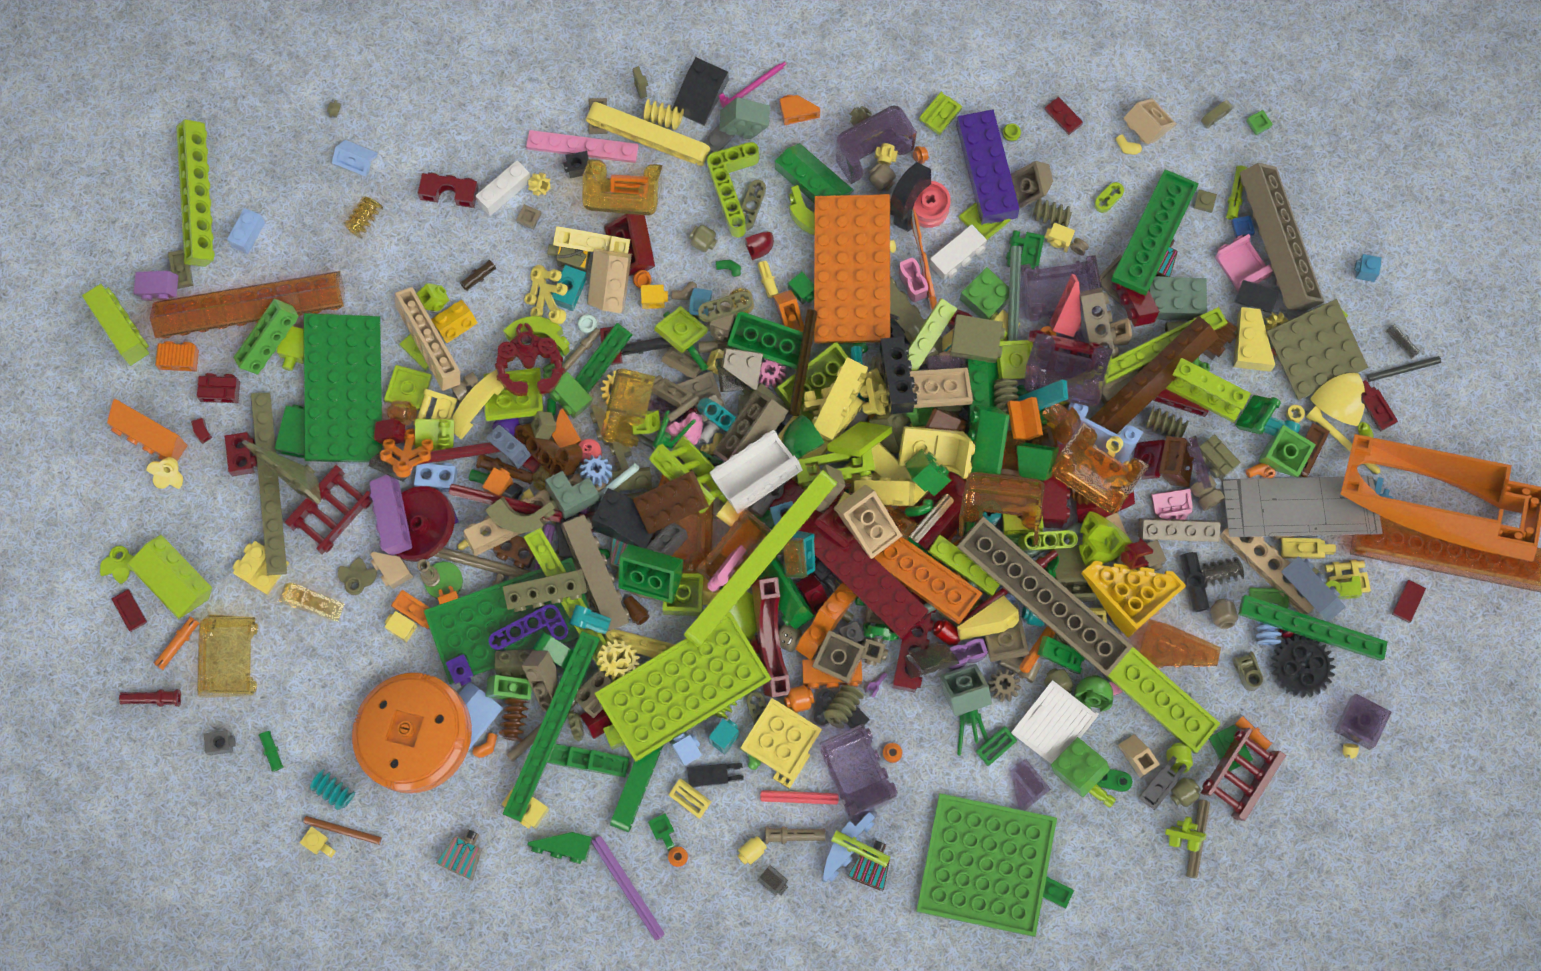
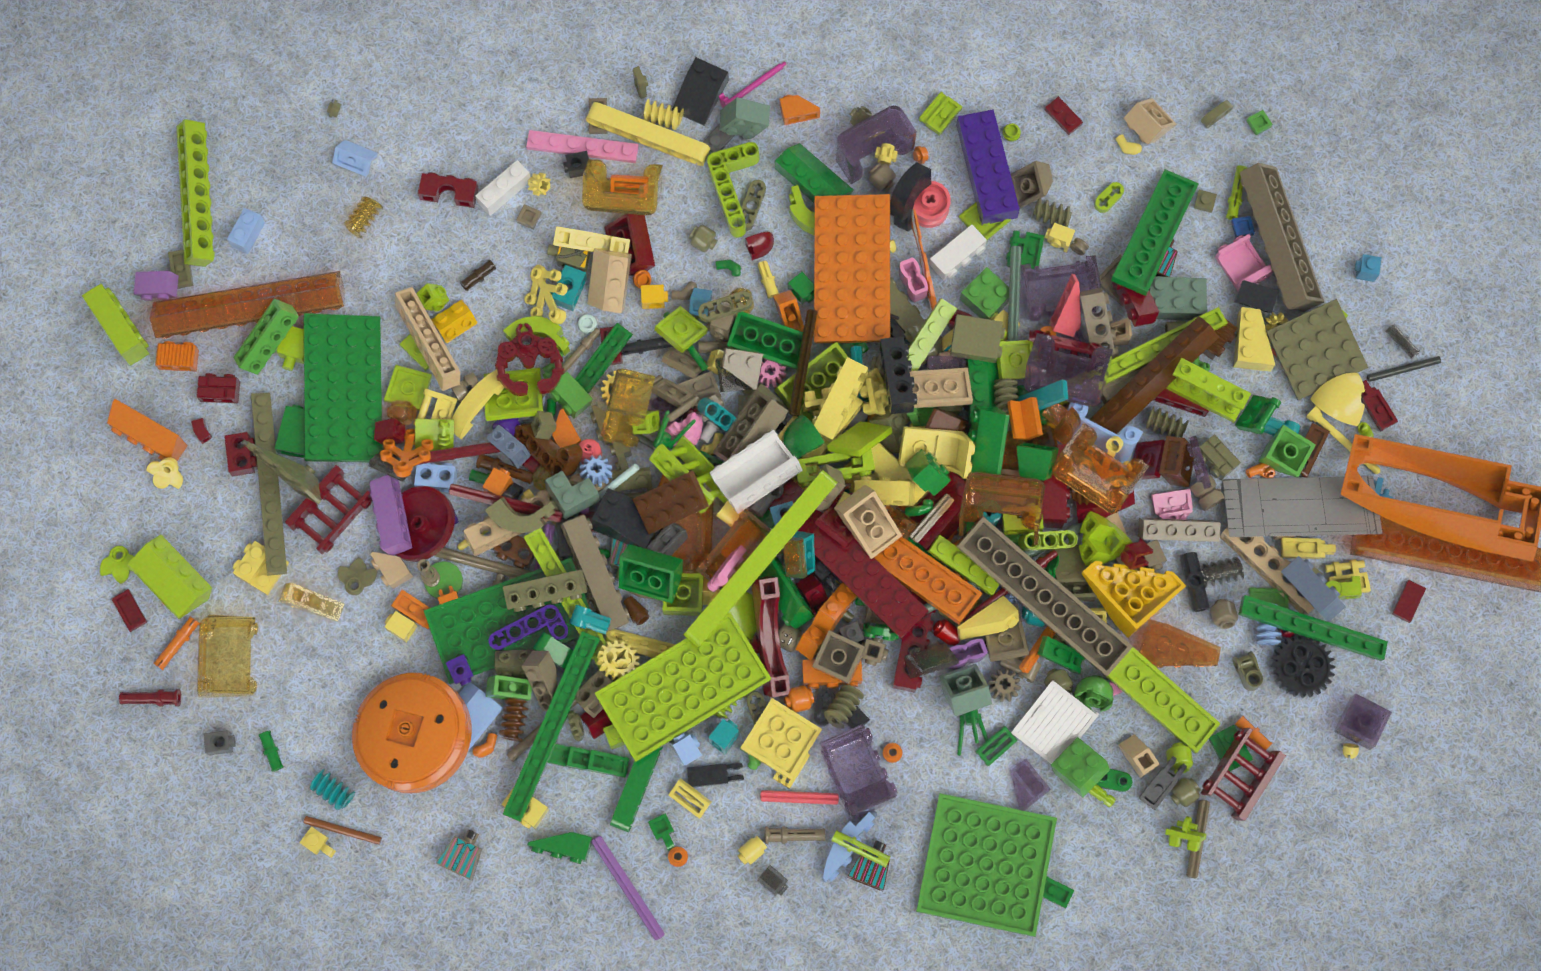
(875, 685): medium lavender hand -> none
(1301, 413): light yellow bush -> none

